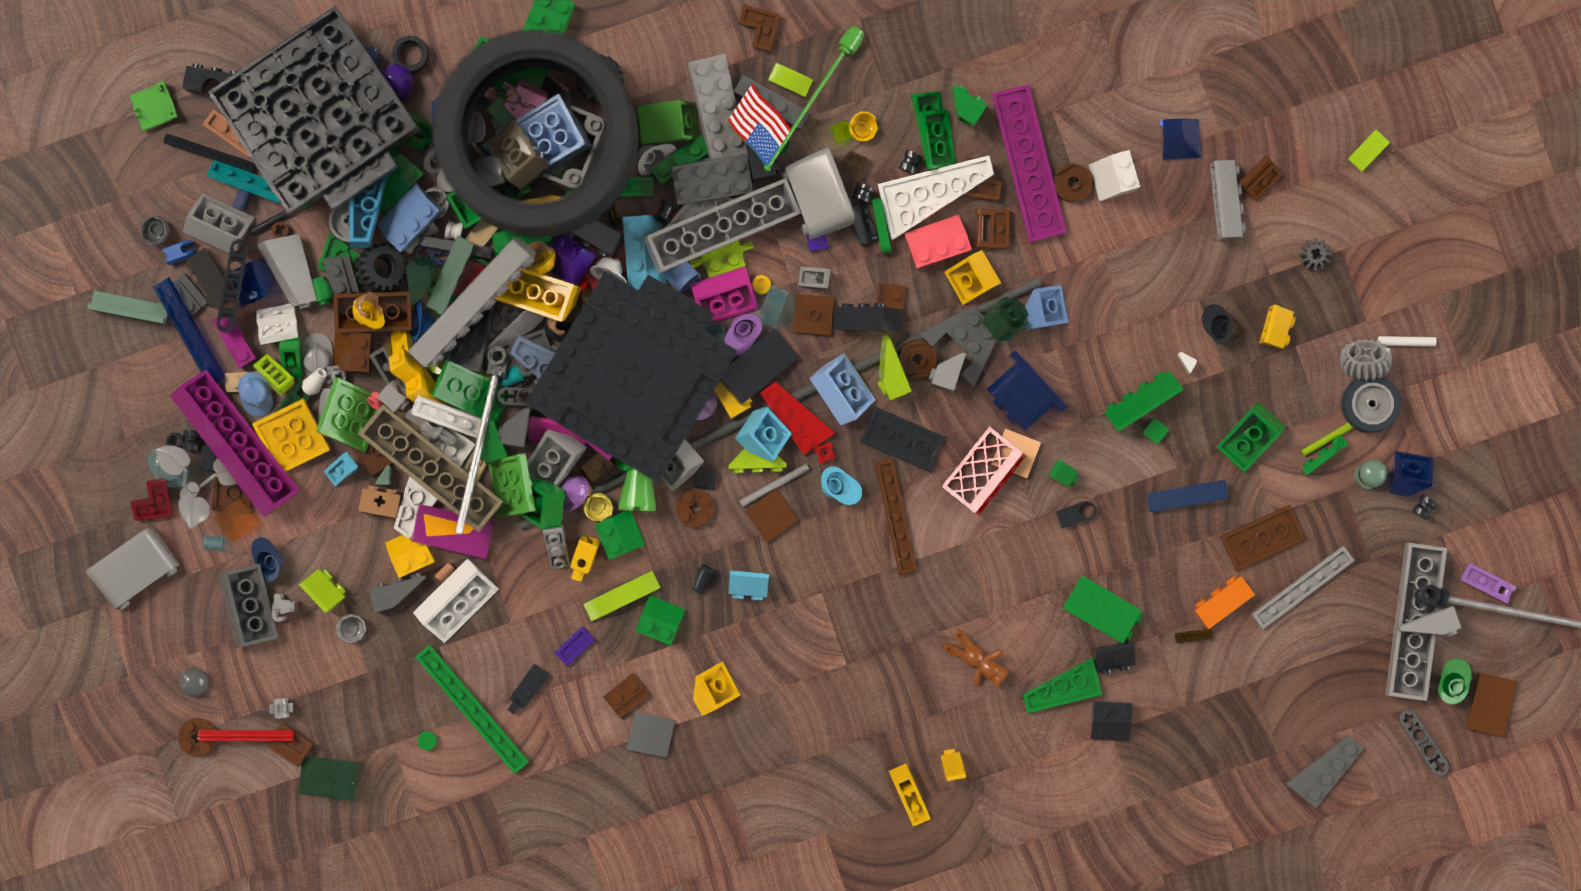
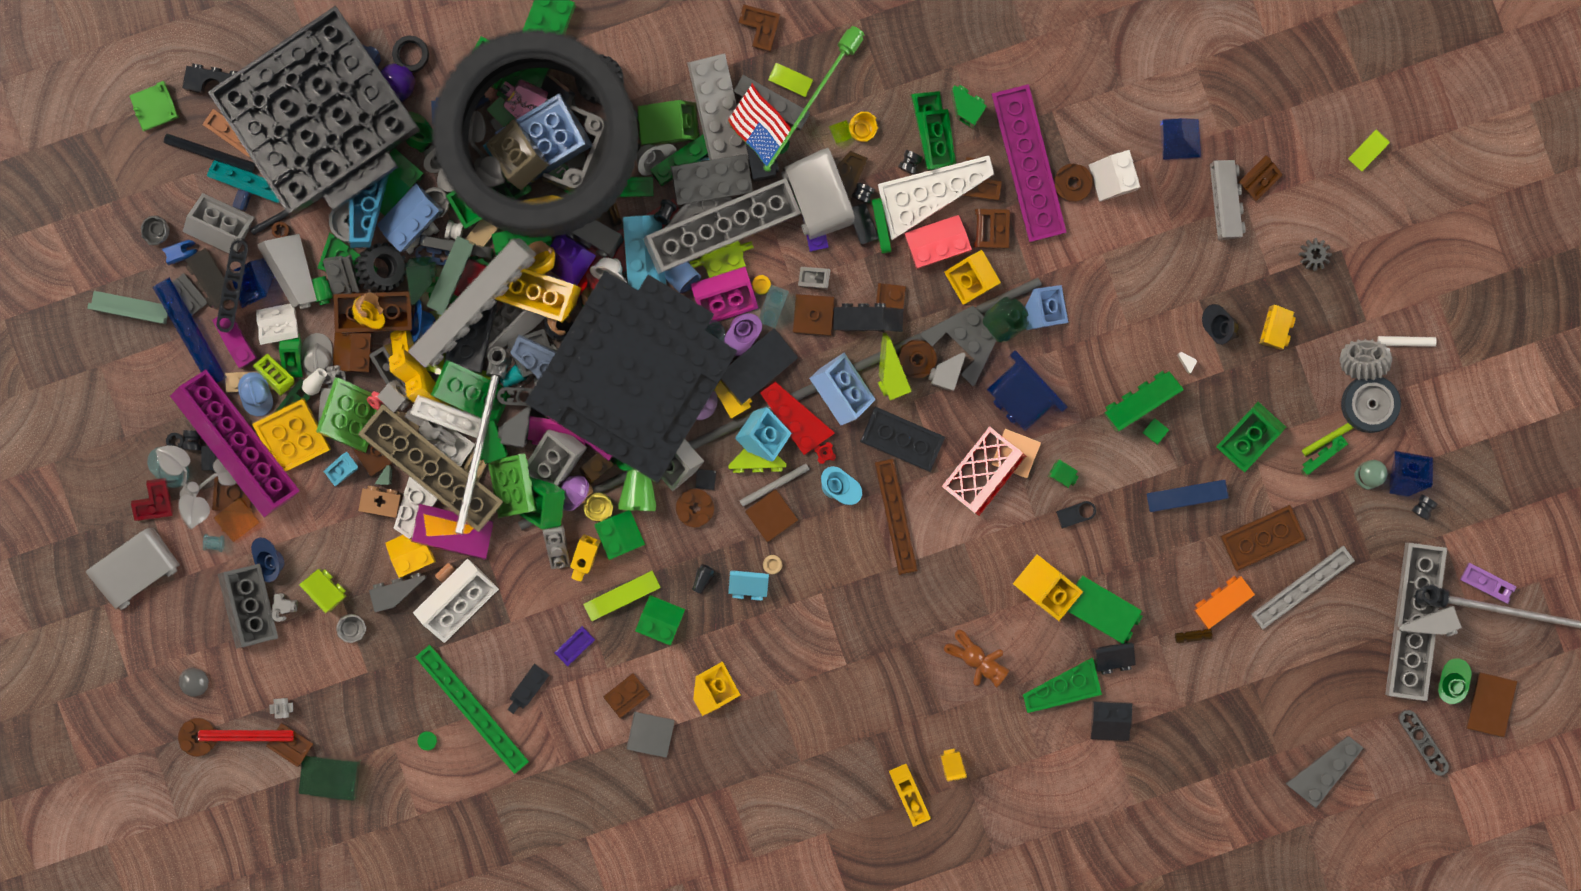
(772, 564): none -> tan tile
(1047, 587): none -> yellow slope

